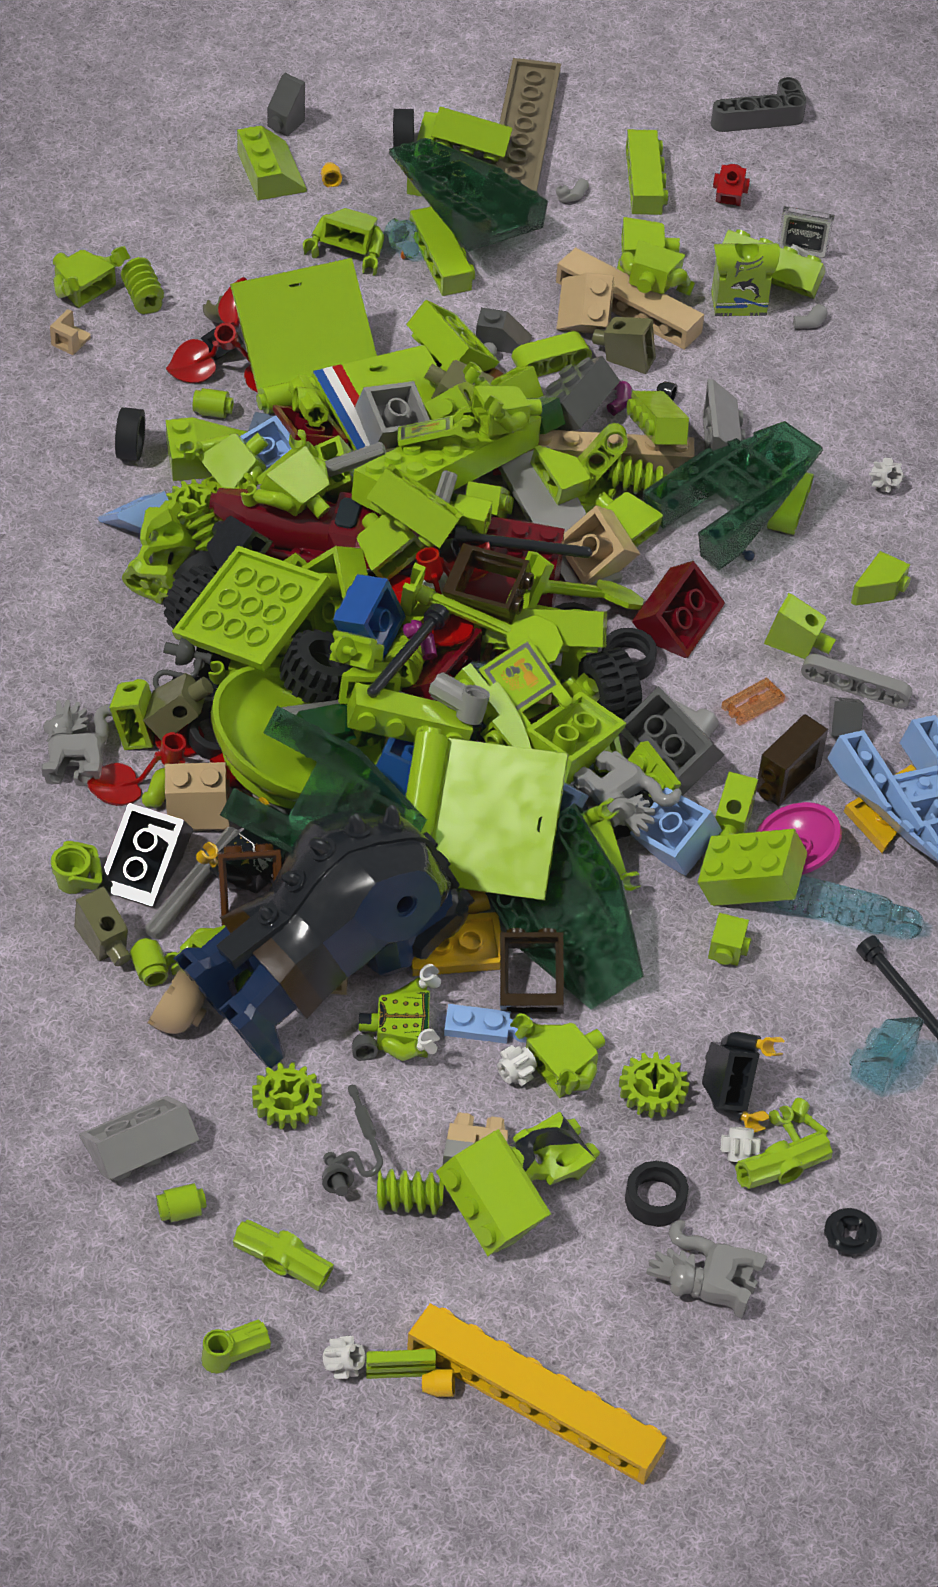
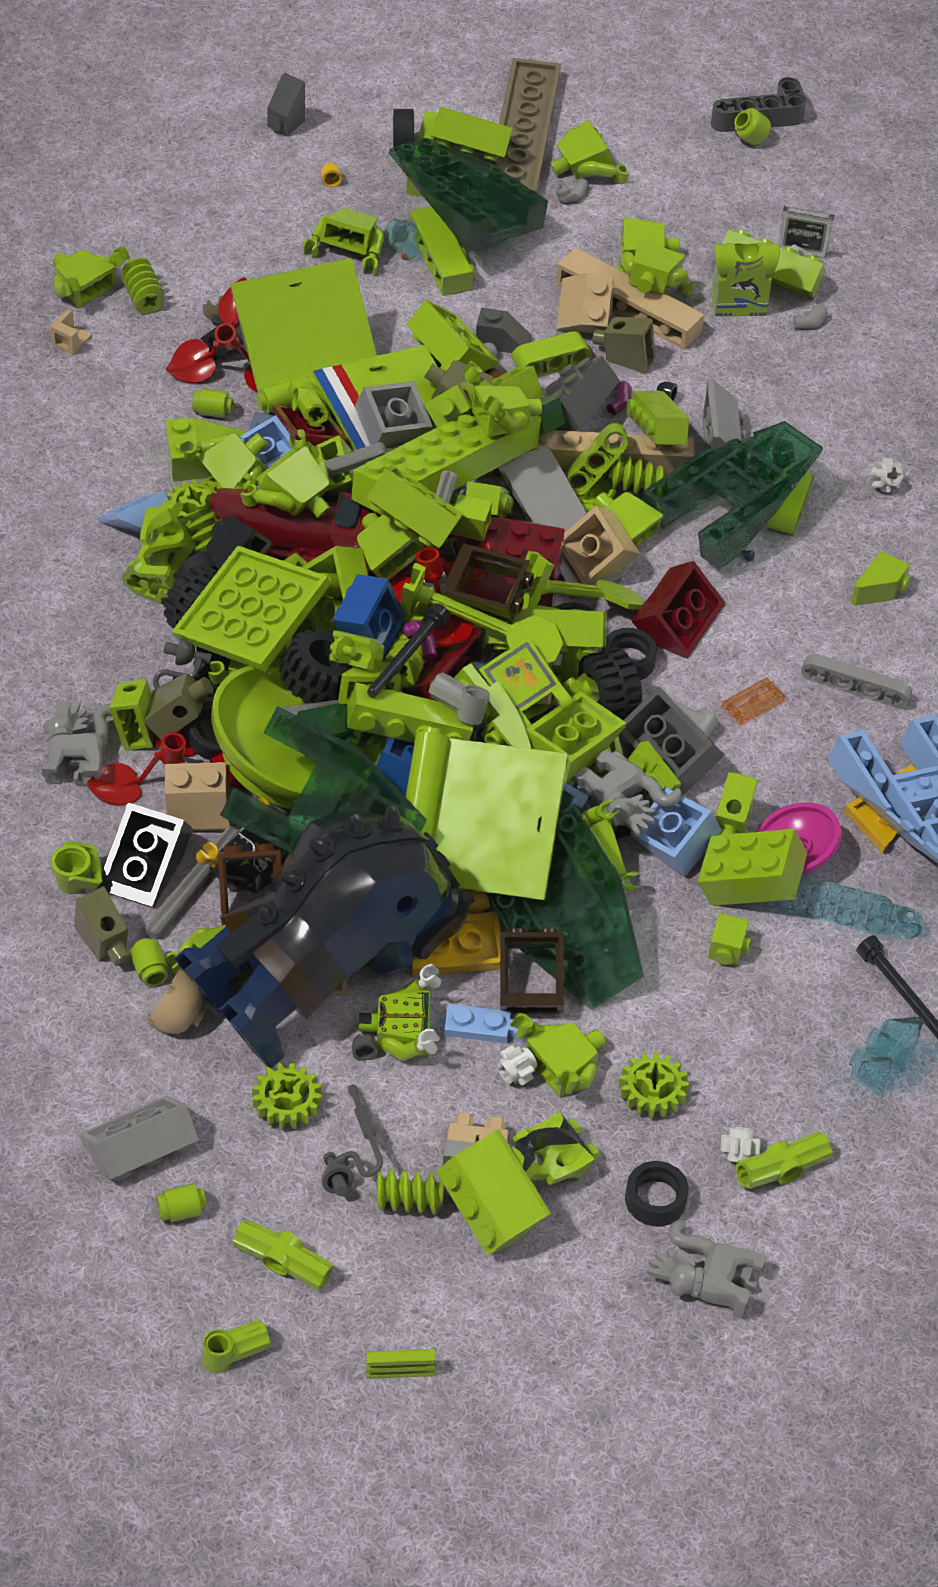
(130, 433): black tyre -> none
(156, 792): lime arm -> none
(268, 163): lime slope -> none
(344, 1357): white gear -> none
(436, 428): lime flag -> none
(439, 1383): yellow hose -> none
(466, 536): black piece -> none
(539, 1393): yellow brick -> none
(560, 474): lime slope -> none
(587, 155): none -> lime torso
(645, 172): lime brick -> none
(731, 184): red brick -> none
(731, 1075): black torso -> none
(752, 126): none -> lime head
(788, 1115): lime hand -> none
(791, 760): dark brown window -> none
(799, 629): lime torso -> none
(800, 1108): lime hand -> none
(845, 716): dark grey slope -> none
(852, 1220): black gear -> none

